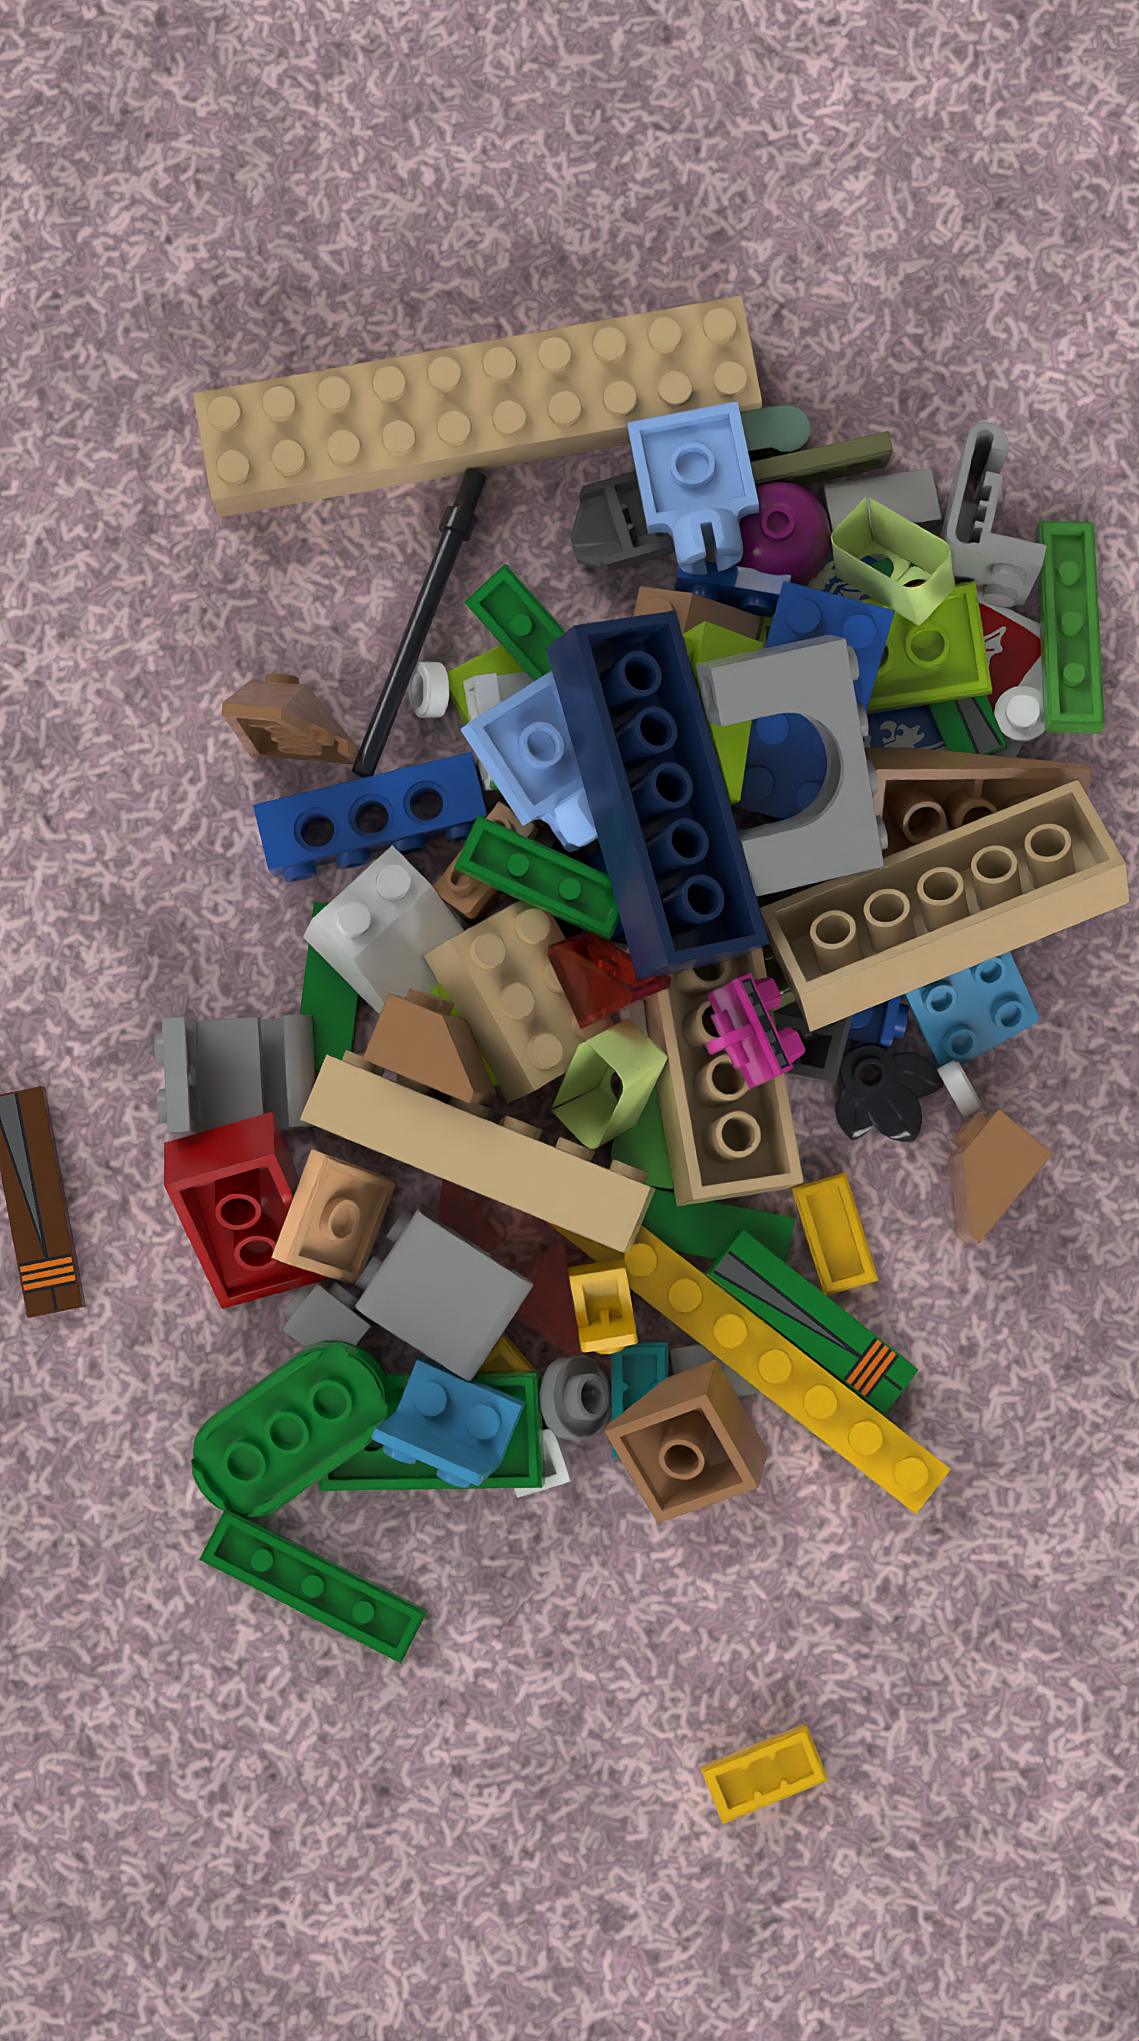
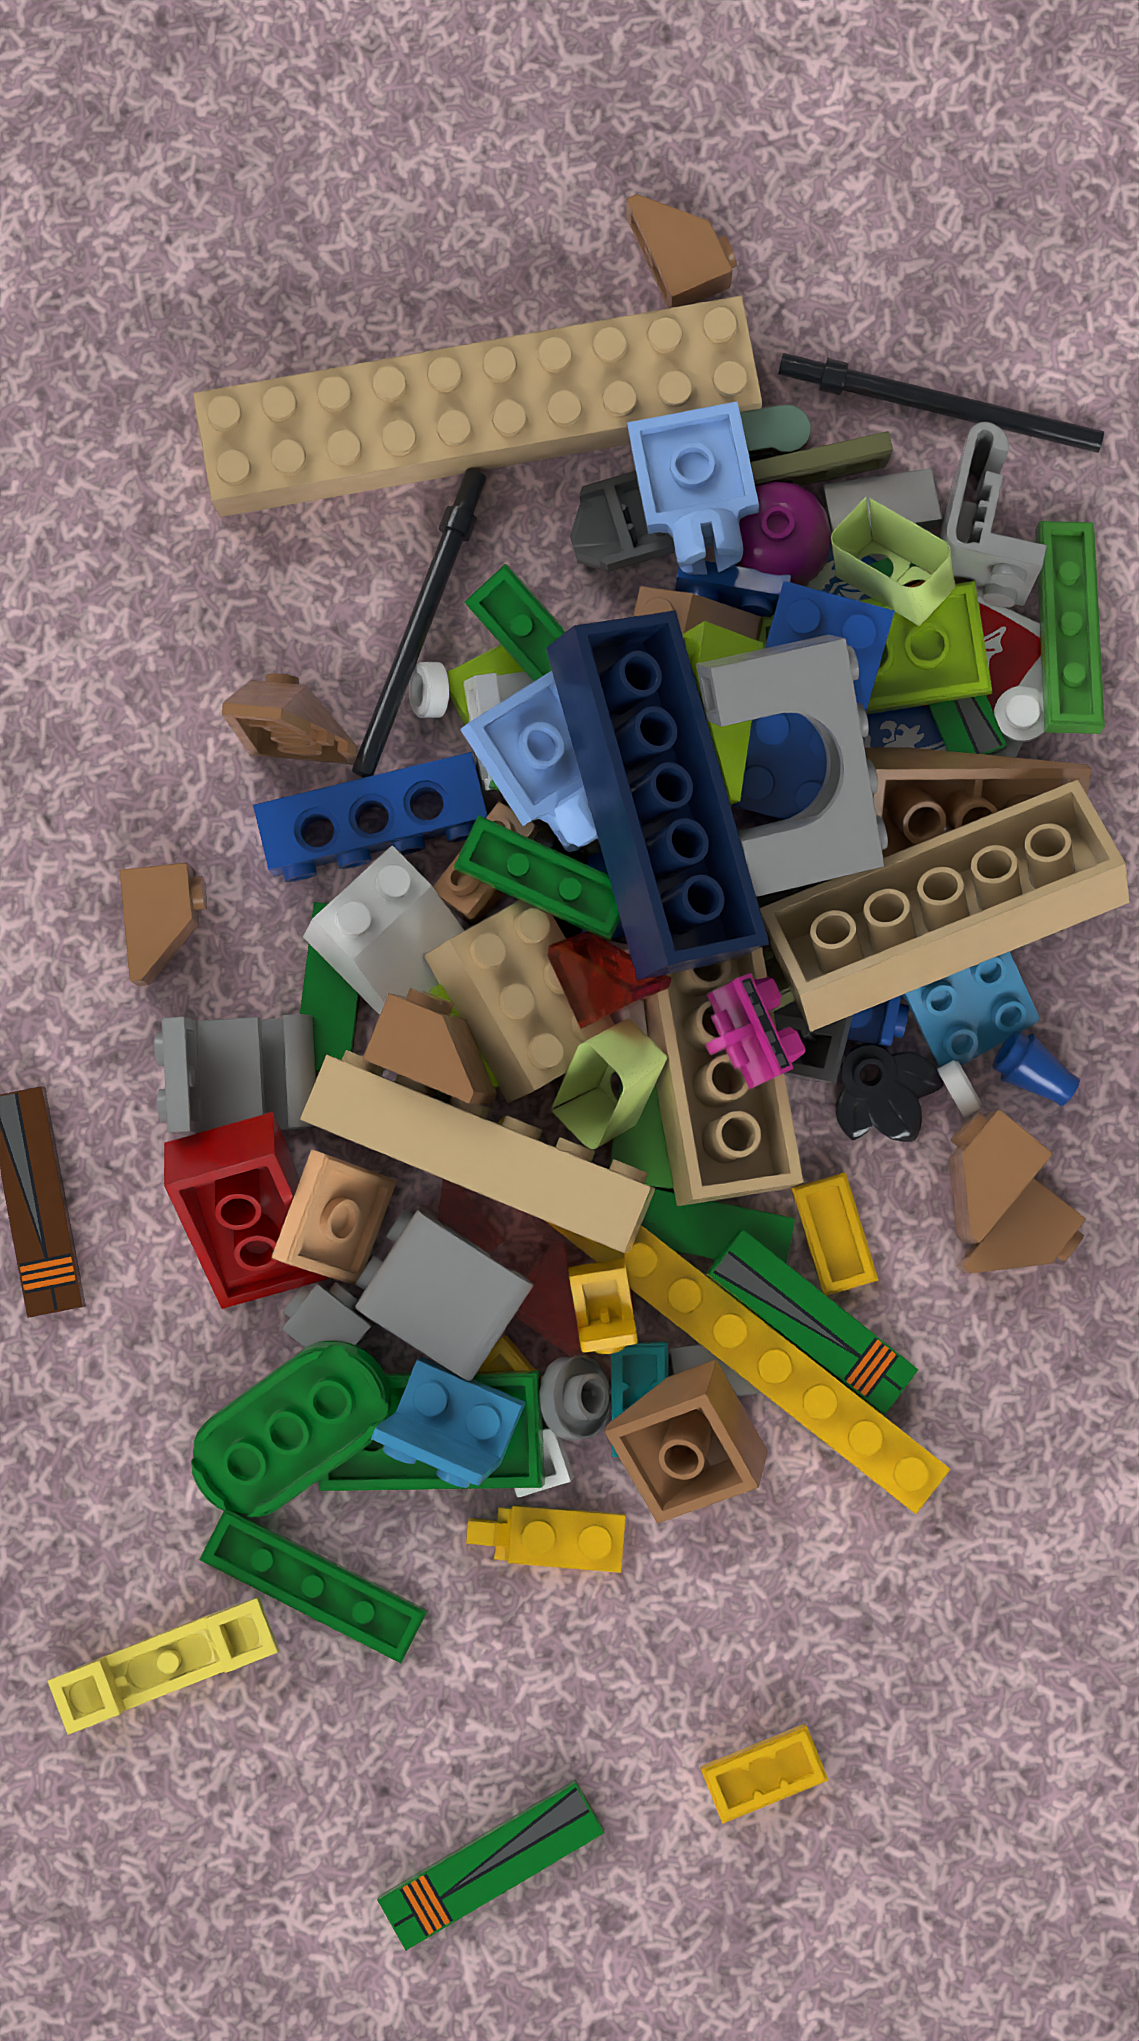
(158, 915): none -> medium nougat slope
(163, 1664): none -> light yellow slope
(490, 1865): none -> green tile
(553, 1537): none -> yellow hinge
(680, 251): none -> medium nougat slope
(836, 376): none -> black bar
(1028, 1234): none -> medium nougat slope
(1034, 1068): none -> blue cone

